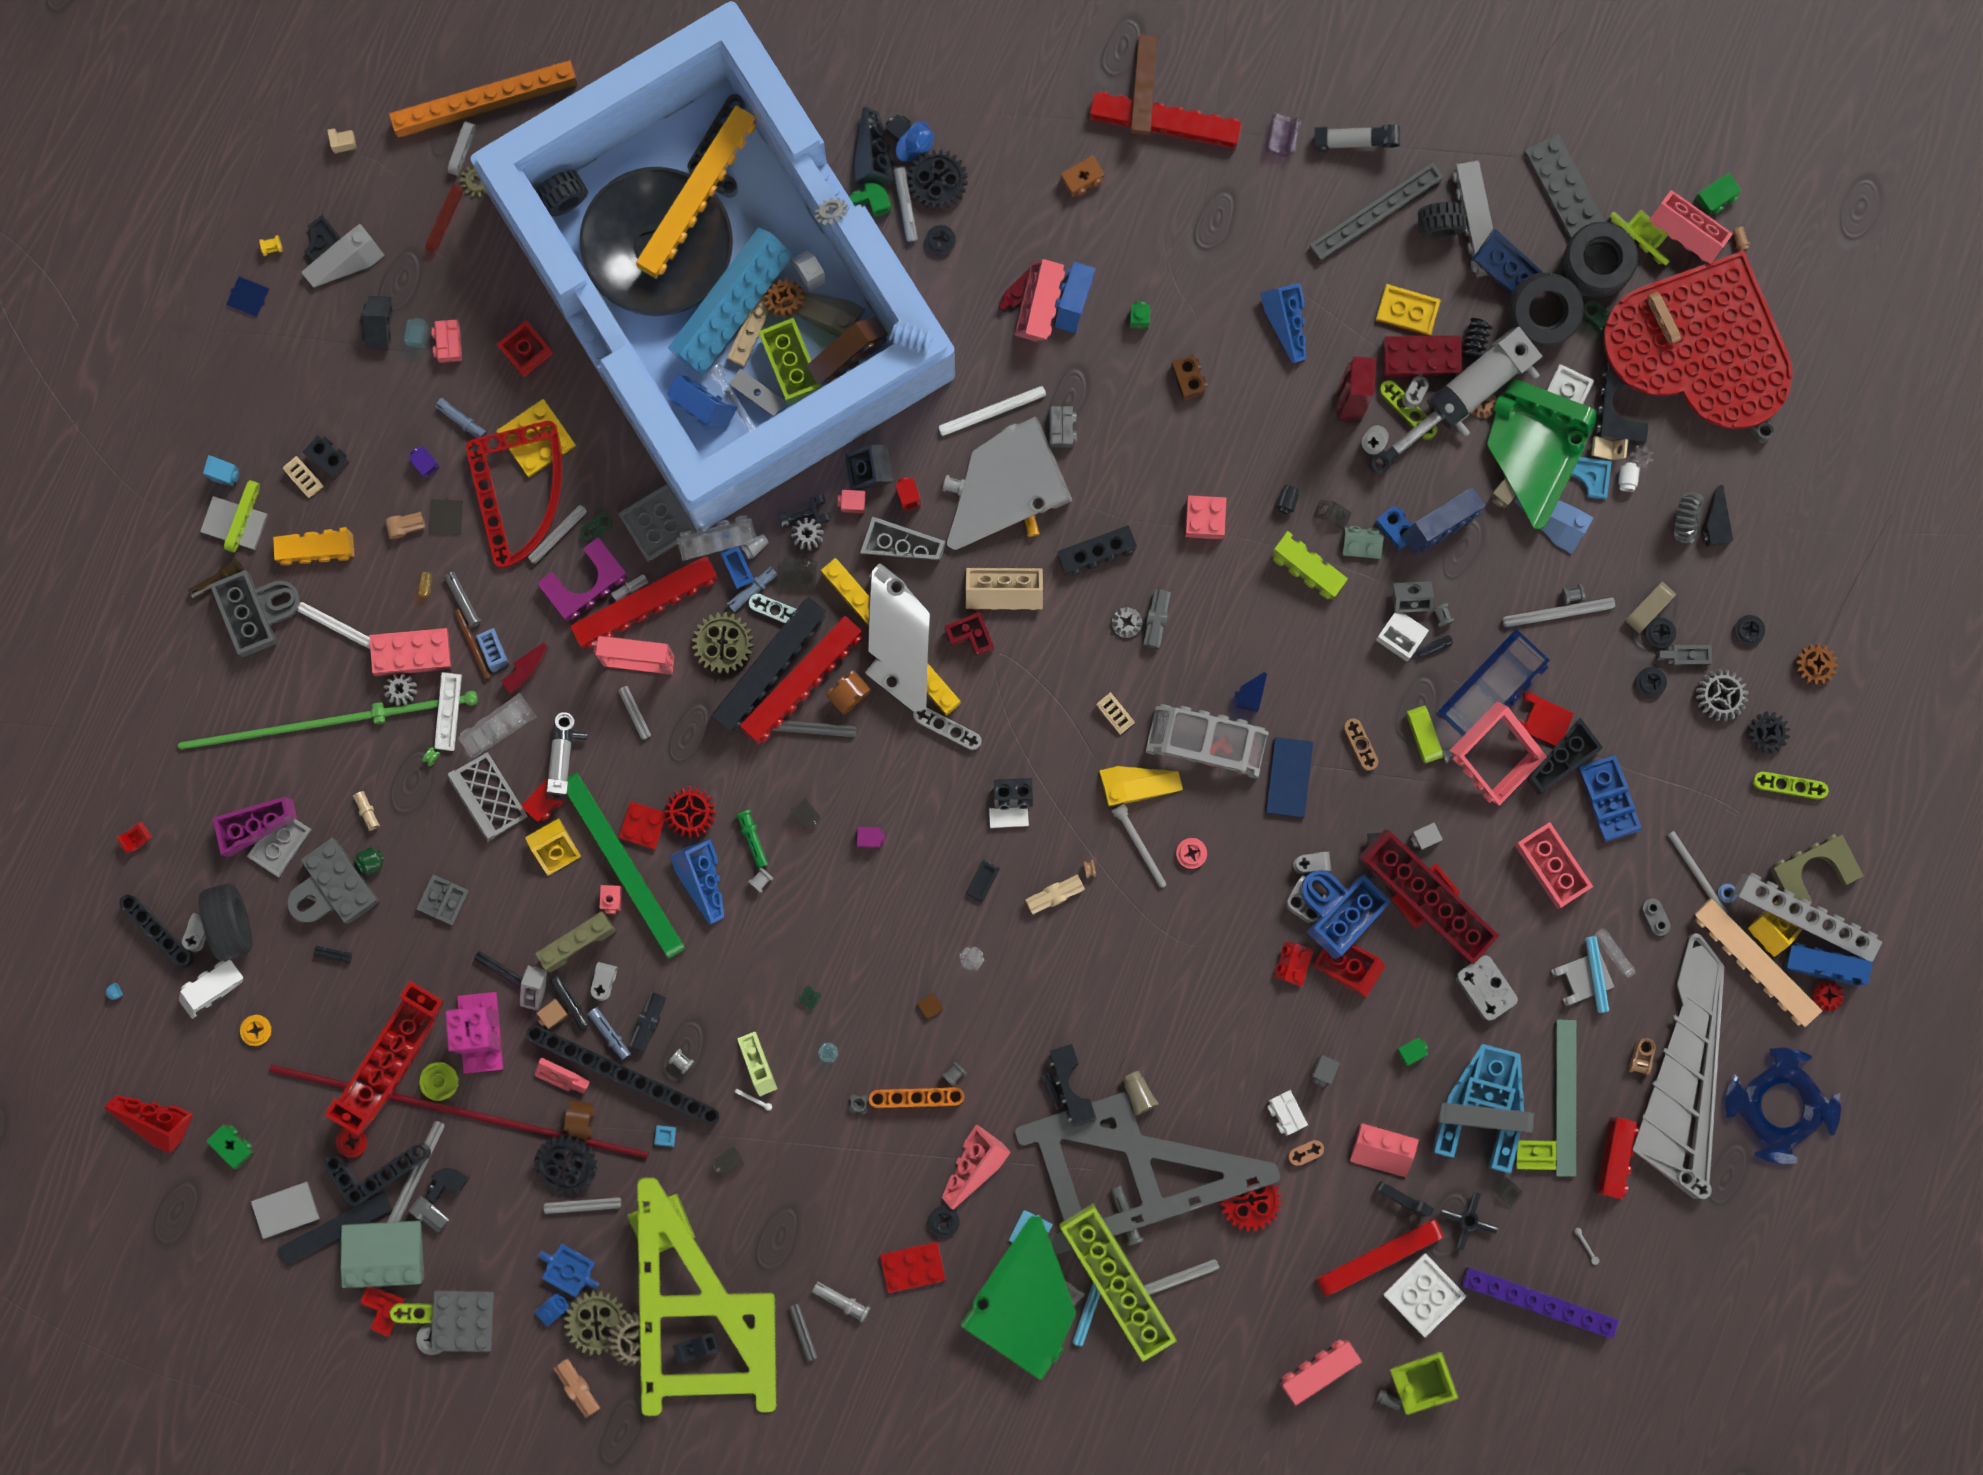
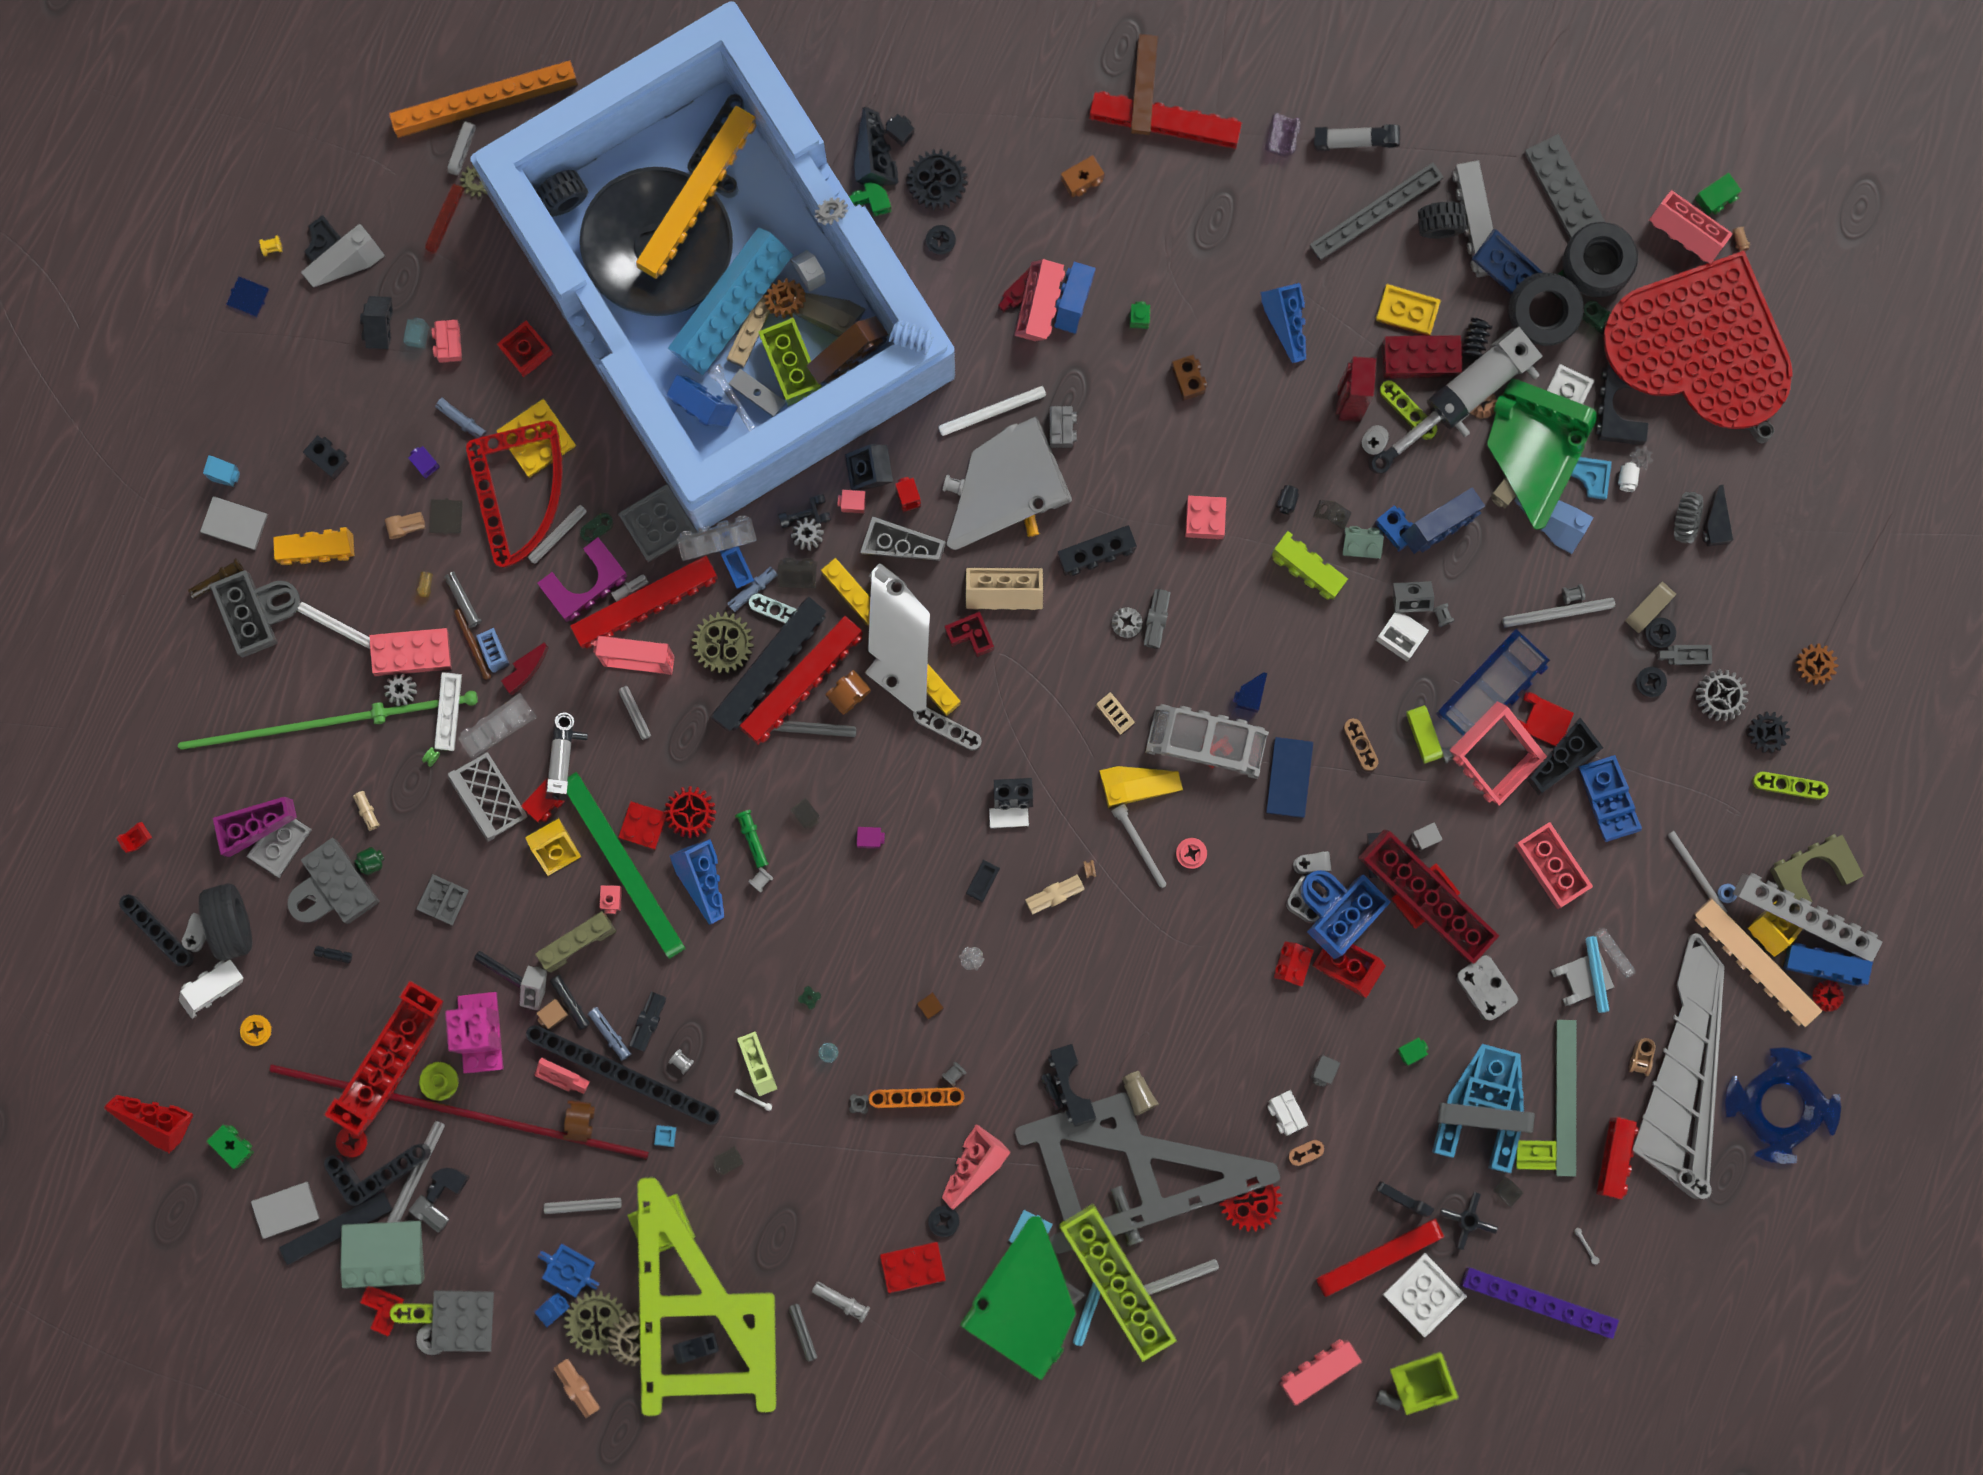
(113, 991): dark azure hinge -> none
(242, 516): lime beam -> none
(291, 465): tan slope -> none
(341, 141): tan panel -> none
(583, 1172): black gear -> none
(603, 977): light grey piece -> none
(752, 549): light grey cone -> none
(905, 204): light grey axle -> none
(915, 141): blue piece -> none
(1383, 1150): coral slope -> none
(1411, 390): light grey beam -> none
(1434, 646): black axle -> none
(1608, 449): tan bracket -> none
(1645, 233): lime bracket -> none
(1655, 917): flat silver plate -> none
(1663, 318): medium nougat beam -> none
(1757, 625): black gear -> none

